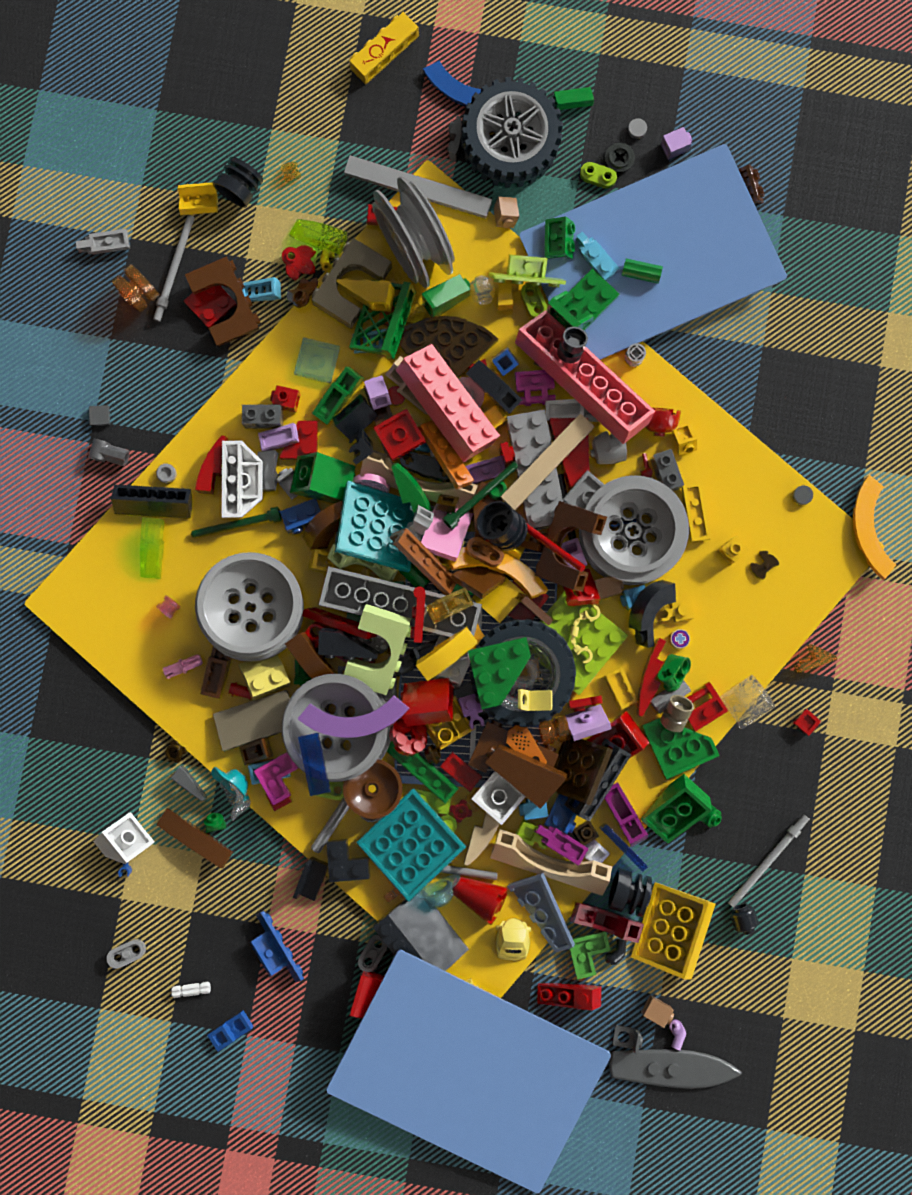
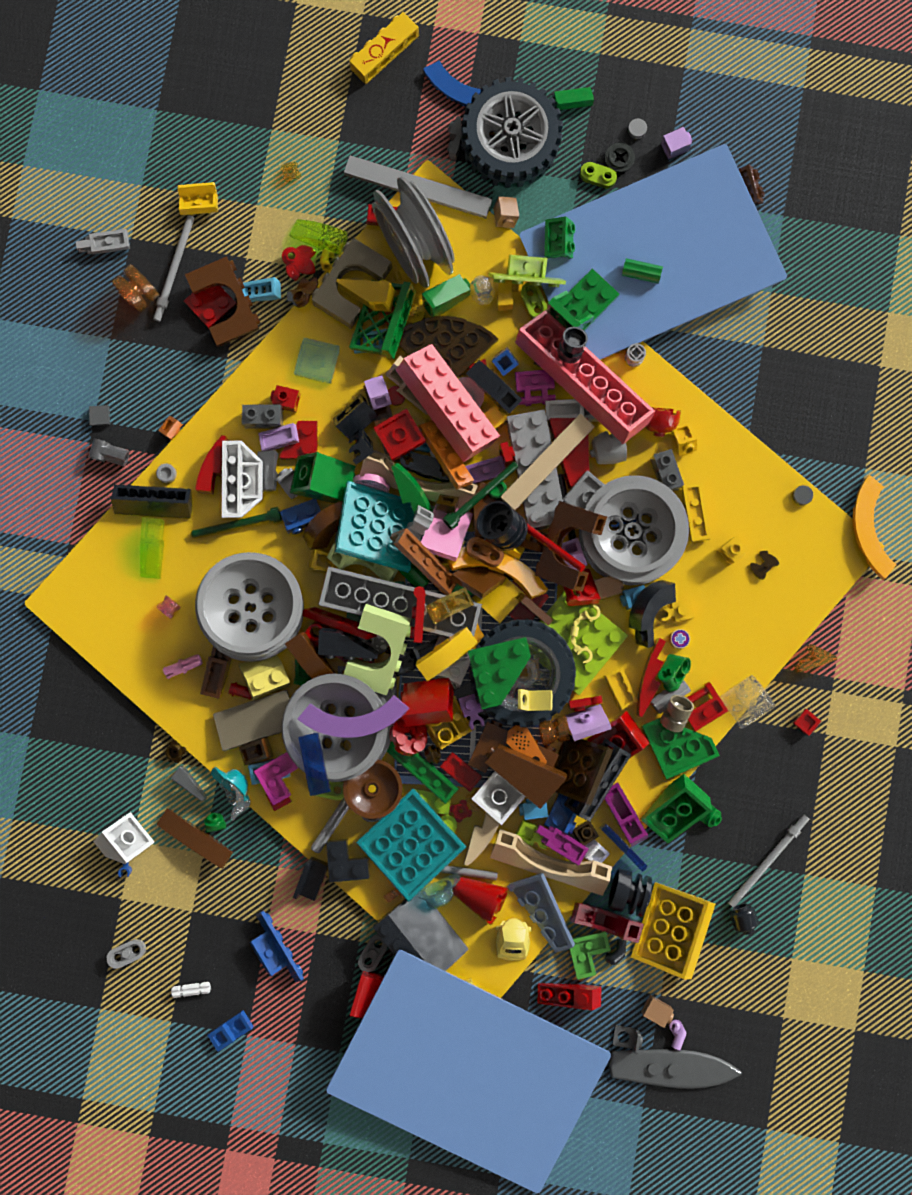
(170, 427): none -> orange plate
(237, 182): black wheel -> none
(338, 395): green slope -> none
(596, 256): medium azure hinge -> none
(648, 471): red hand -> none

